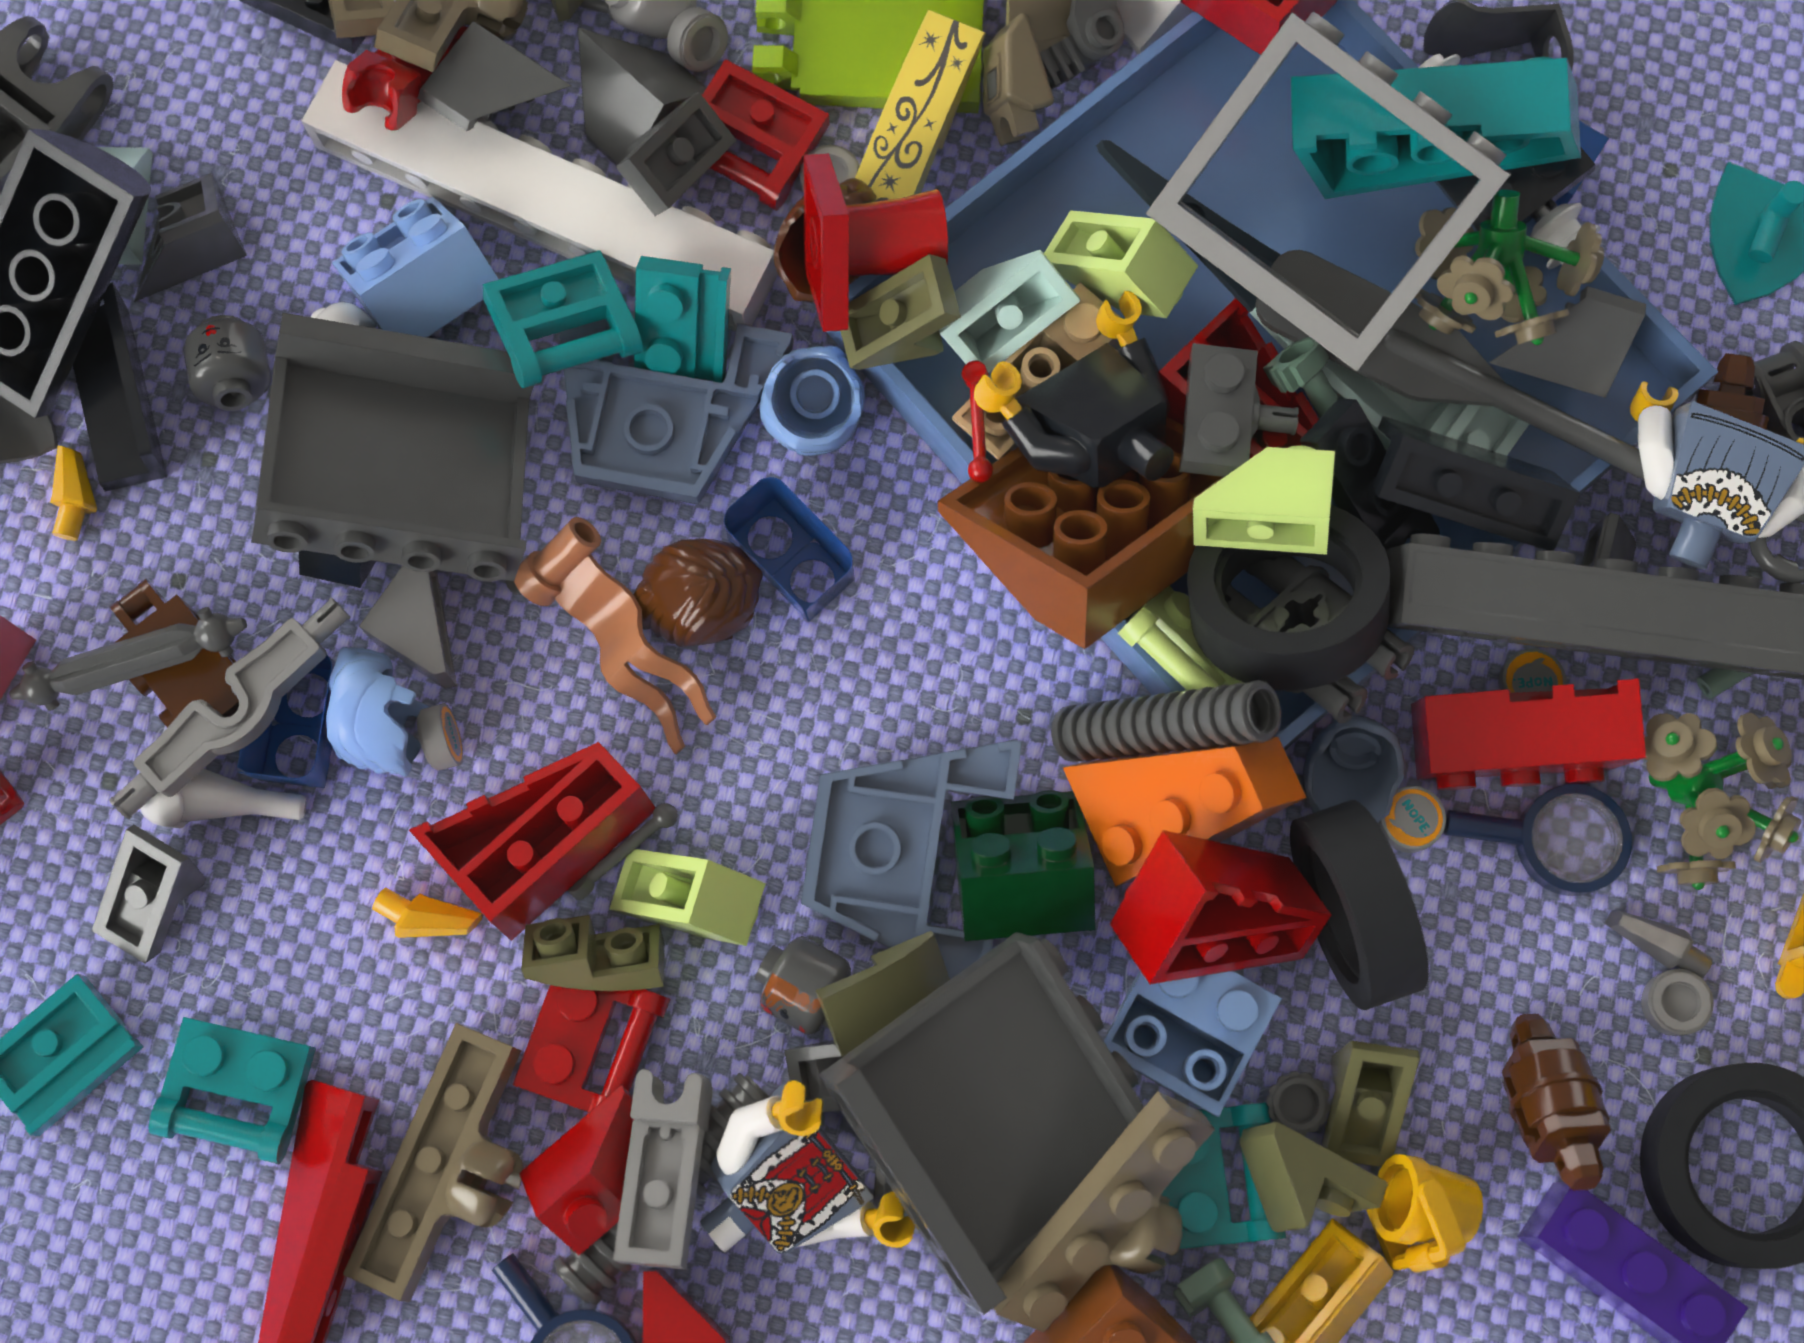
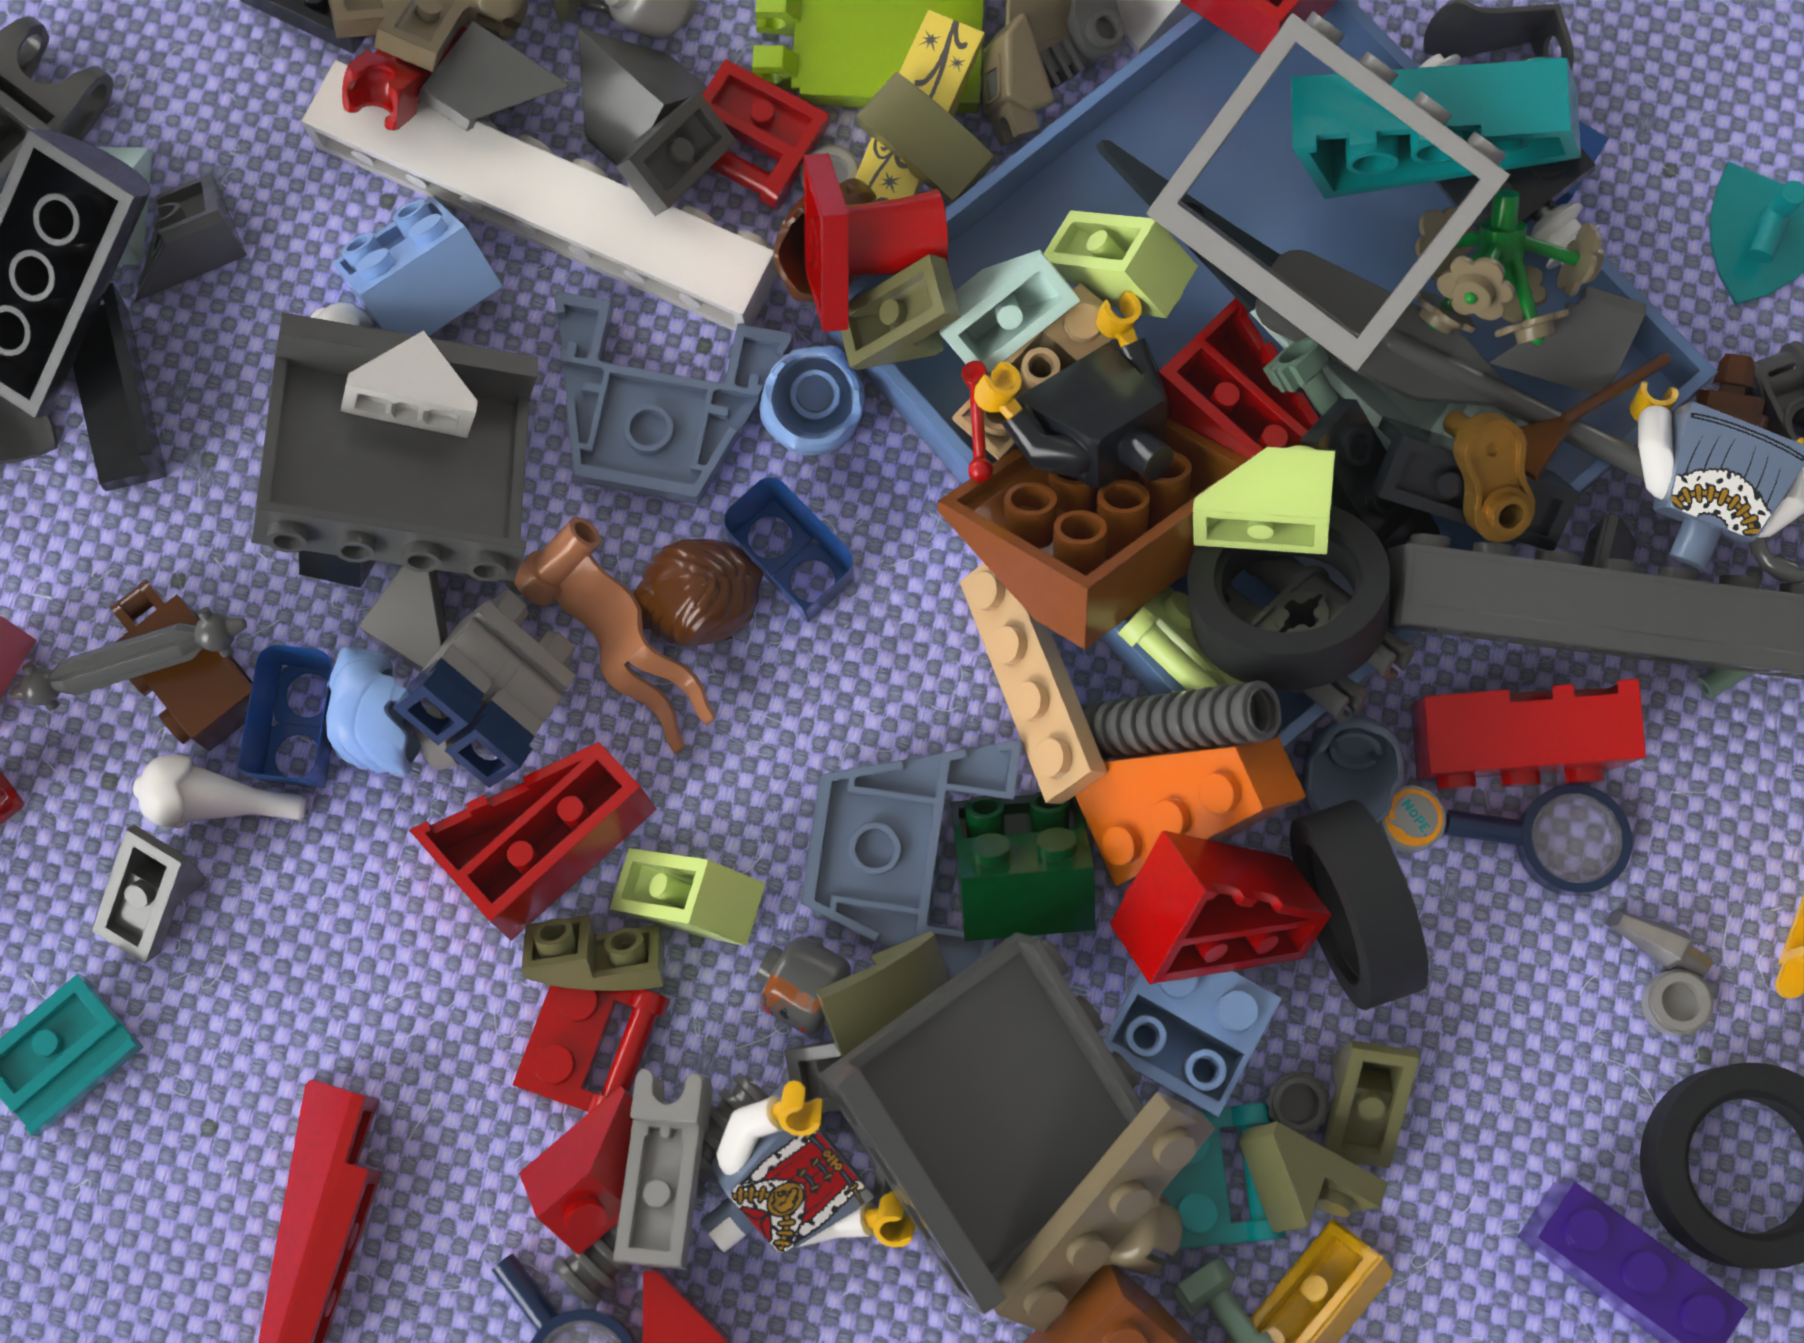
(71, 493): yellow bar -> none
(202, 731): light grey piece -> none
(226, 360): dark grey head -> none
(238, 1067): teal plate -> none
(411, 388): none -> white slope
(425, 915): yellow bar -> none
(441, 1167): dark tan plate -> none
(491, 686): none -> hips
(556, 301): teal plate -> none
(663, 817): dark grey hinge -> none
(682, 318): teal plate -> none
(697, 39): light grey tile -> none
(925, 137): none -> olive slope
(1035, 689): none -> tan plate
(1225, 411): dark grey plate -> none
(1426, 1207): yellow piece -> none
(1492, 463): none -> pearl gold piece
(1531, 671): tile -> none
(1546, 436): none -> reddish brown piece
(1556, 1101): reddish brown piece -> none
(1710, 817): dark tan plant -> none

